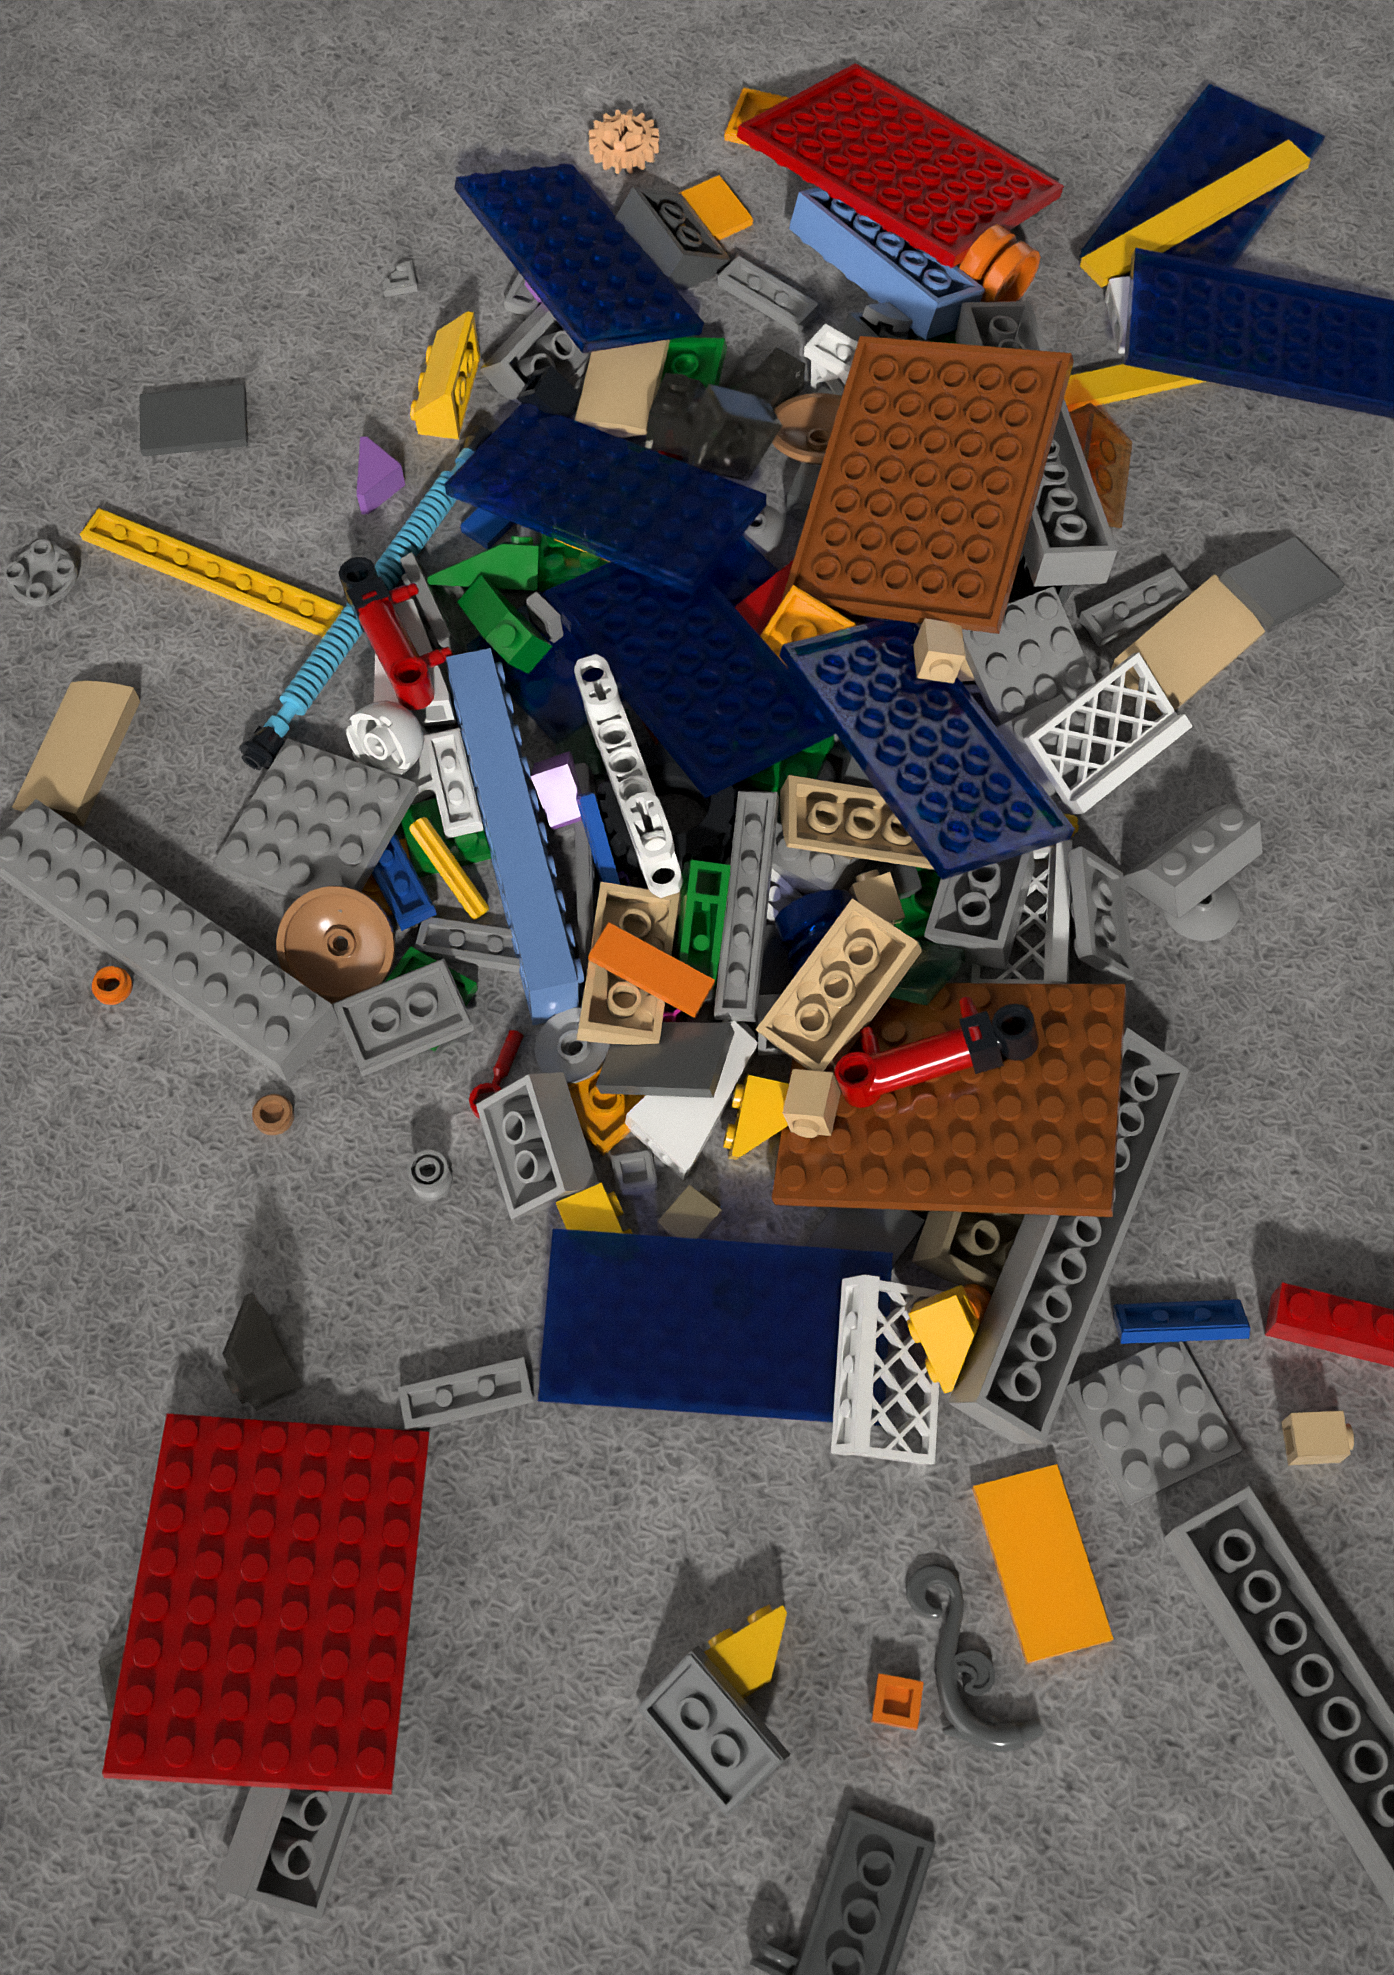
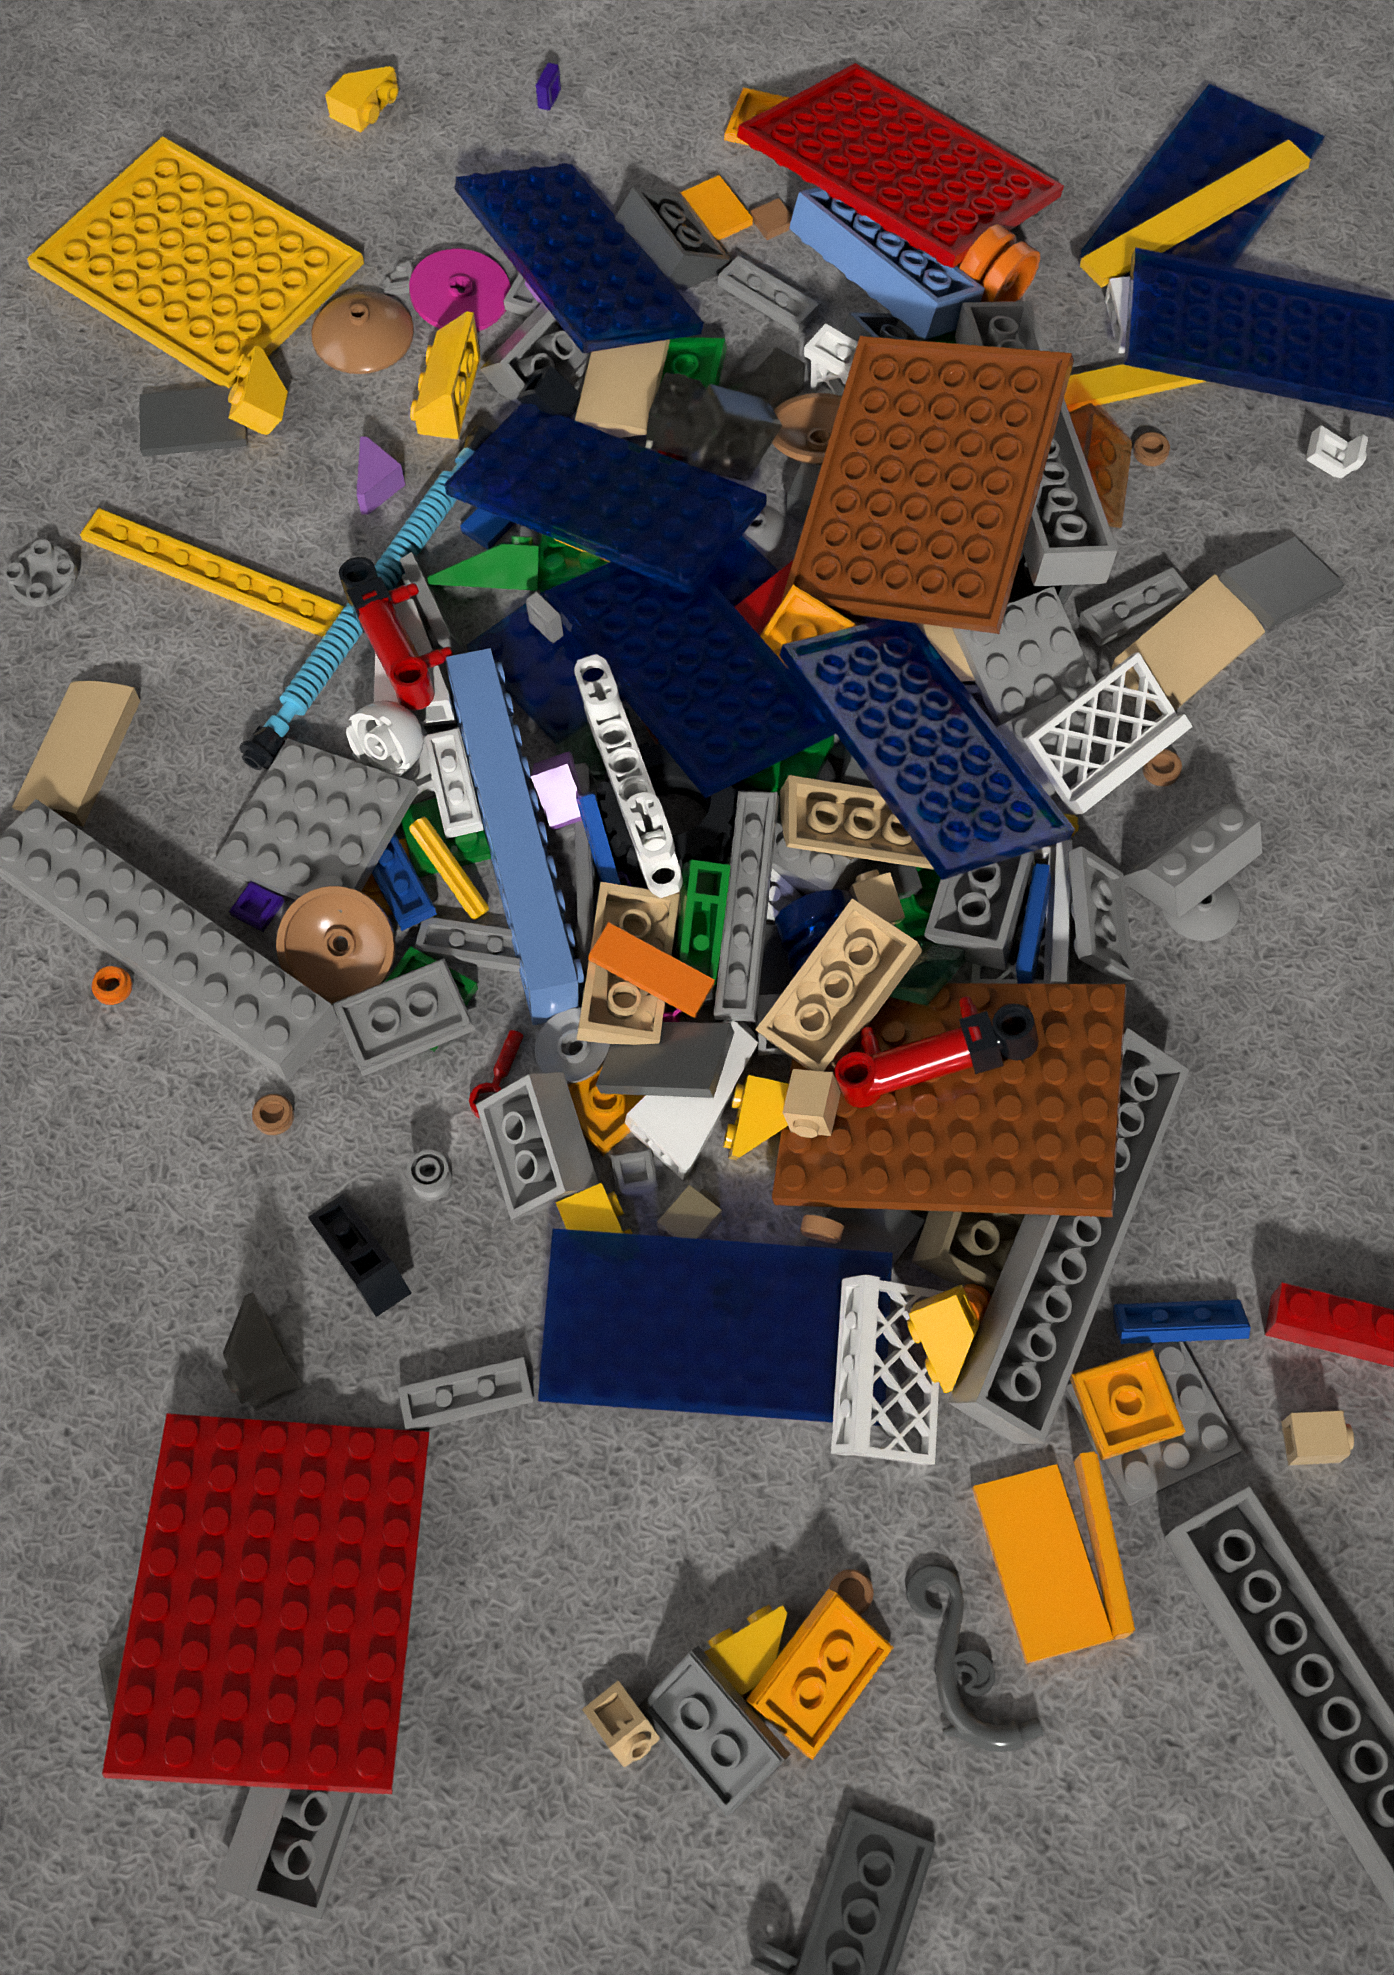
(195, 261): none -> yellow plate
(256, 906): none -> dark purple tile
(258, 394): none -> yellow slope
(360, 1255): none -> black slope
(361, 96): none -> yellow slope
(362, 332): none -> medium nougat dish
(436, 282): none -> dark pink piece
(503, 626): green slope -> none
(548, 86): none -> dark purple tile
(621, 1724): none -> tan bracket
(624, 141): light nougat gear -> none
(772, 218): none -> medium nougat tile
(819, 1674): none -> light orange tile
(821, 1229): none -> medium nougat tile
(854, 1589): none -> medium nougat tile
(888, 314): light grey tile -> none
(897, 1702): orange plate -> none
(939, 651): tan brick -> none
(1033, 924): none -> blue tile
(1104, 1545): none -> light orange tile
(1127, 1404): none -> light orange tile
(1151, 449): none -> medium nougat tile
(1163, 768): none -> medium nougat tile
(1334, 453): none -> white bracket

